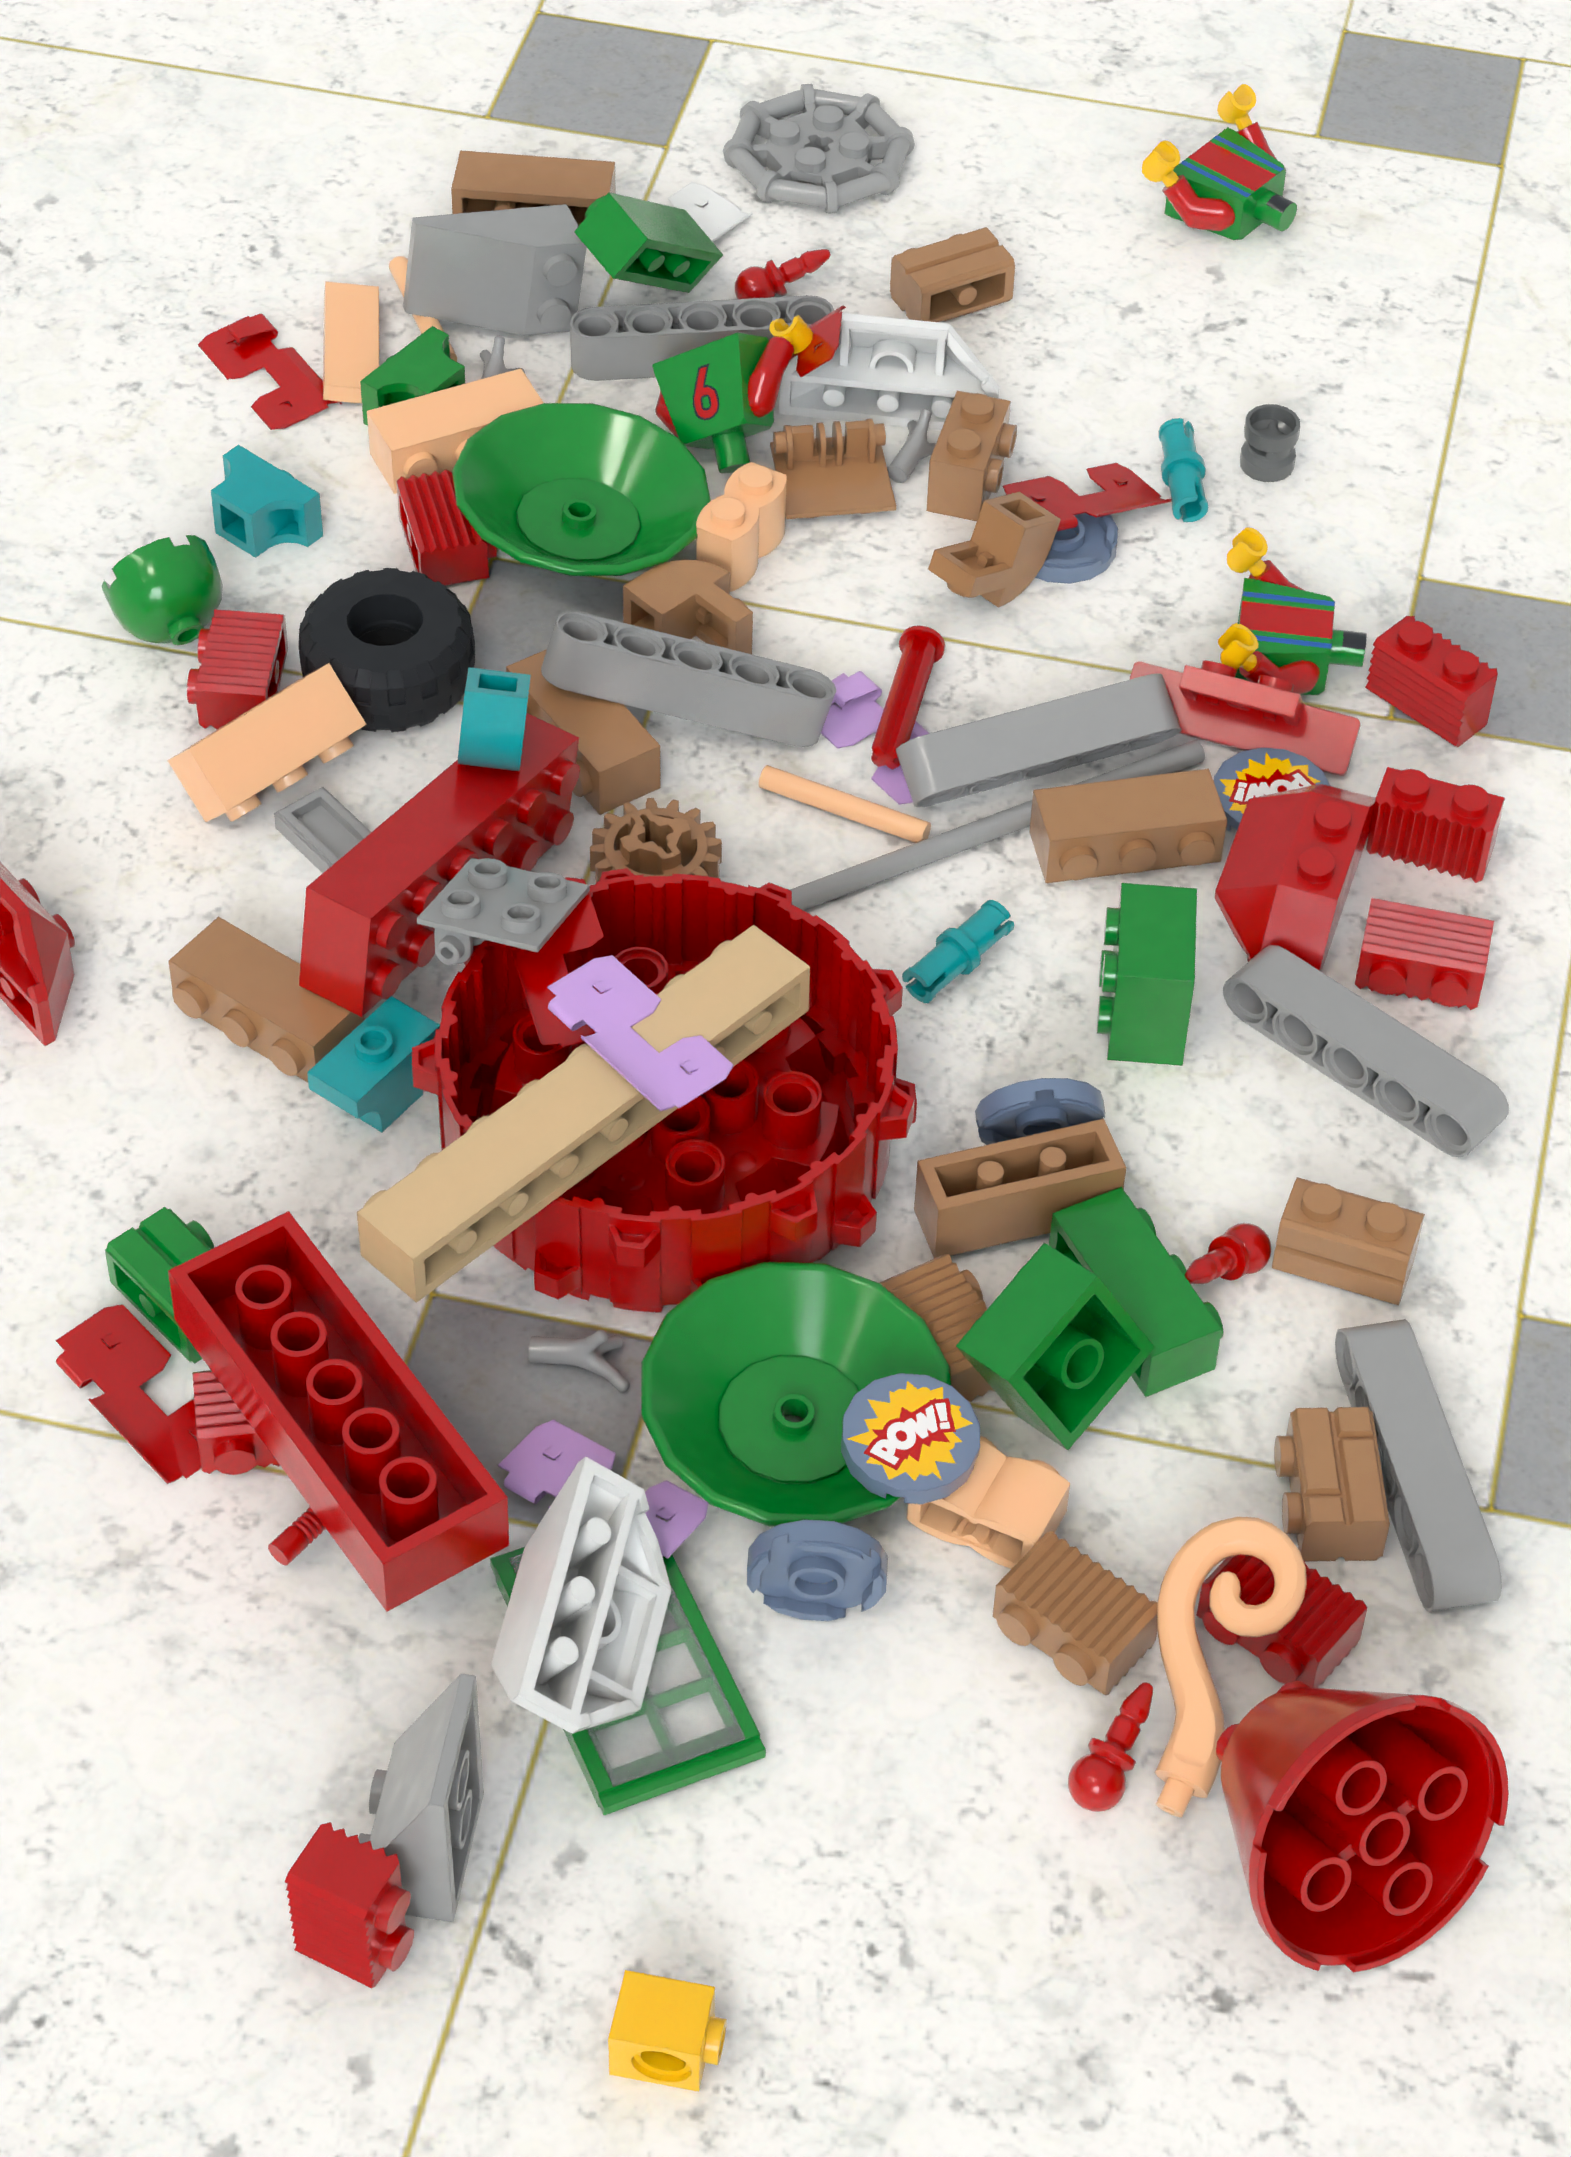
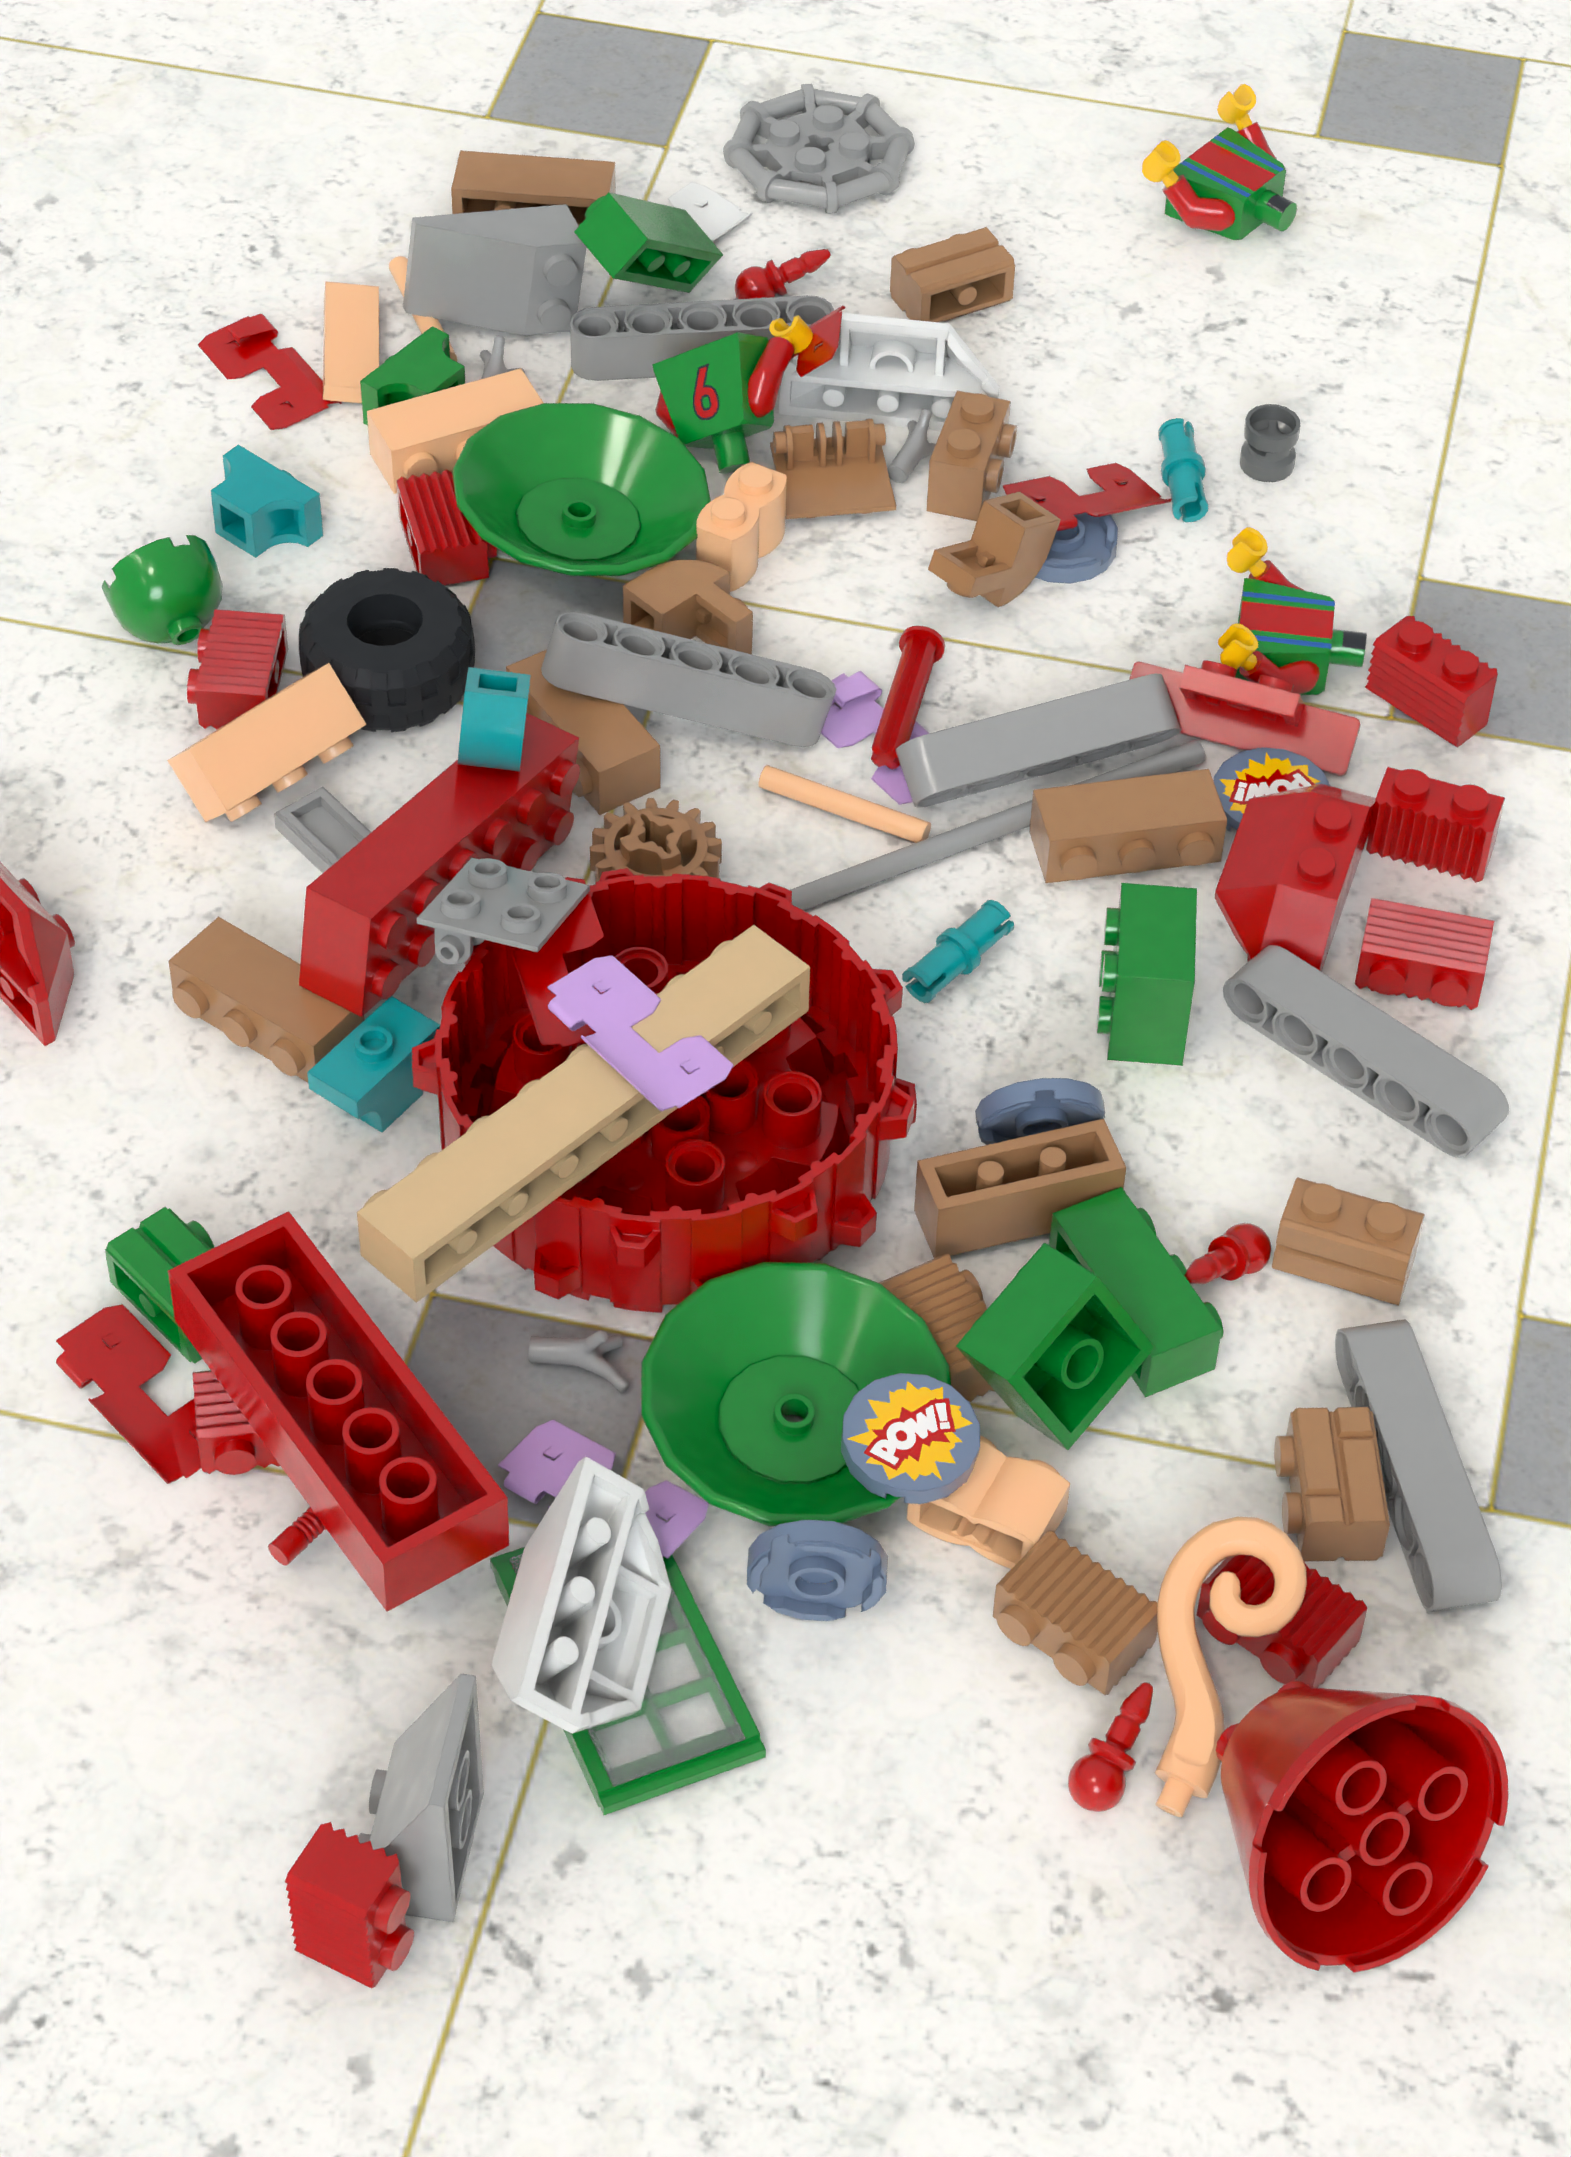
(664, 2031): yellow brick -> none

